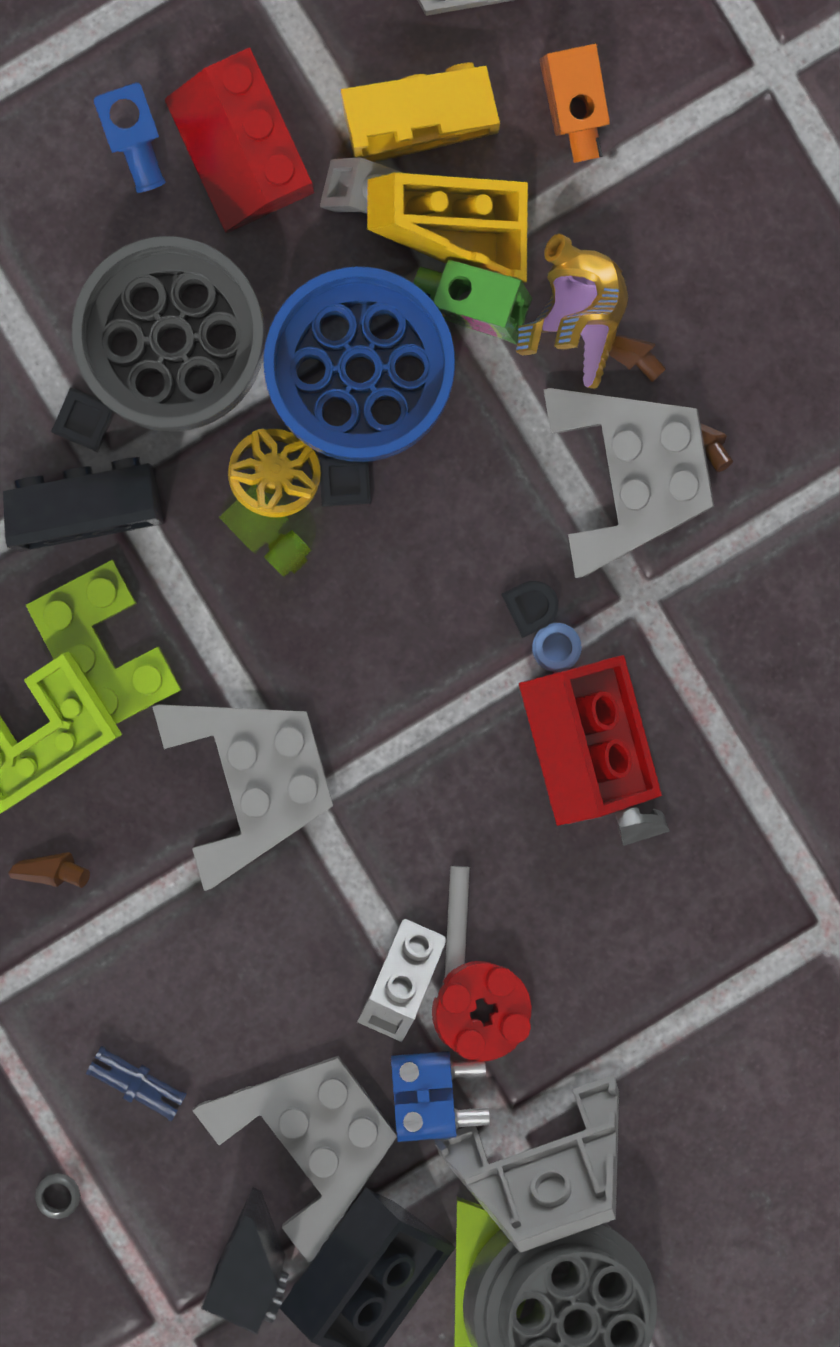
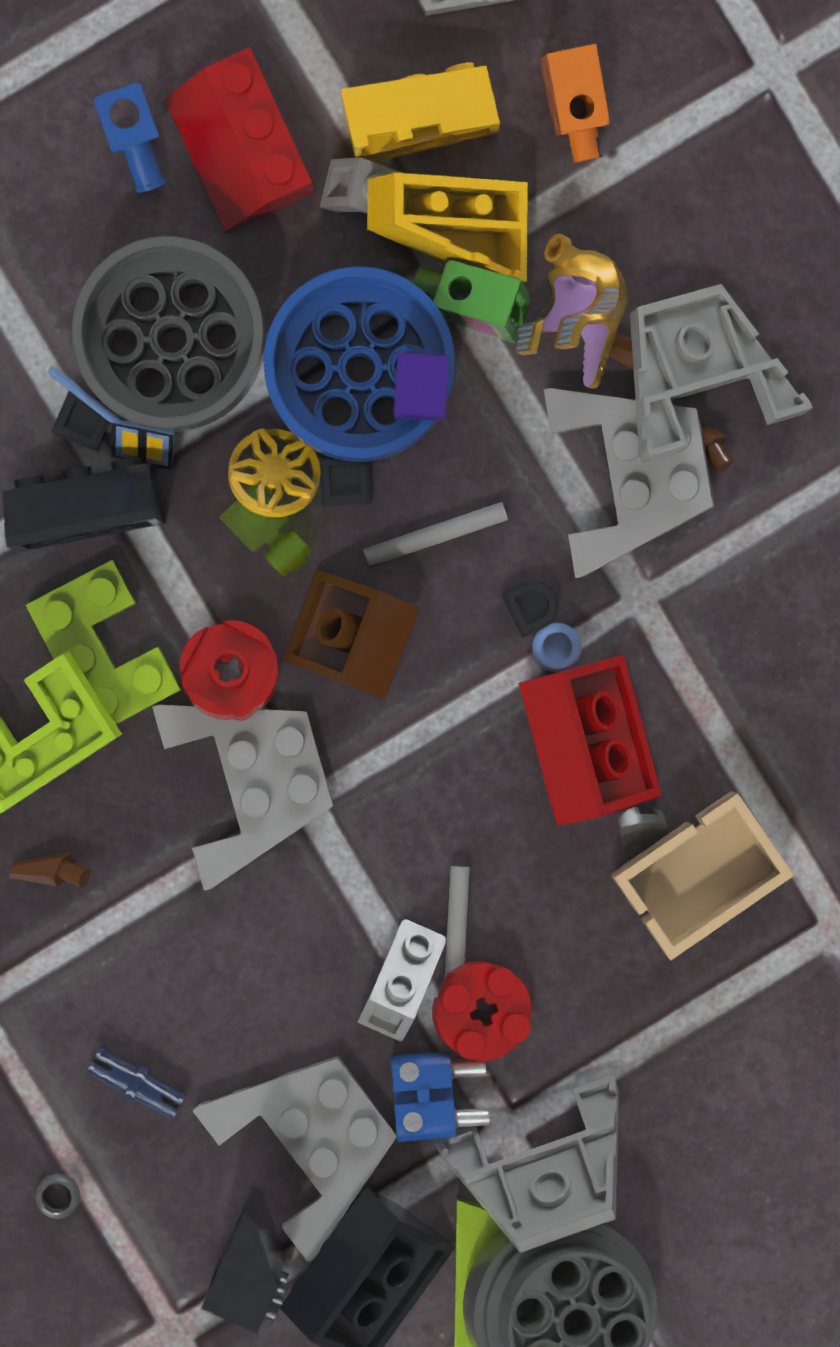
(126, 437): none -> piece
(220, 644): none -> red plate
(351, 633): none -> reddish brown slope
(421, 387): none -> dark purple panel
(435, 534): none -> light grey bar
(696, 346): none -> light grey wing
(702, 875): none -> tan piece

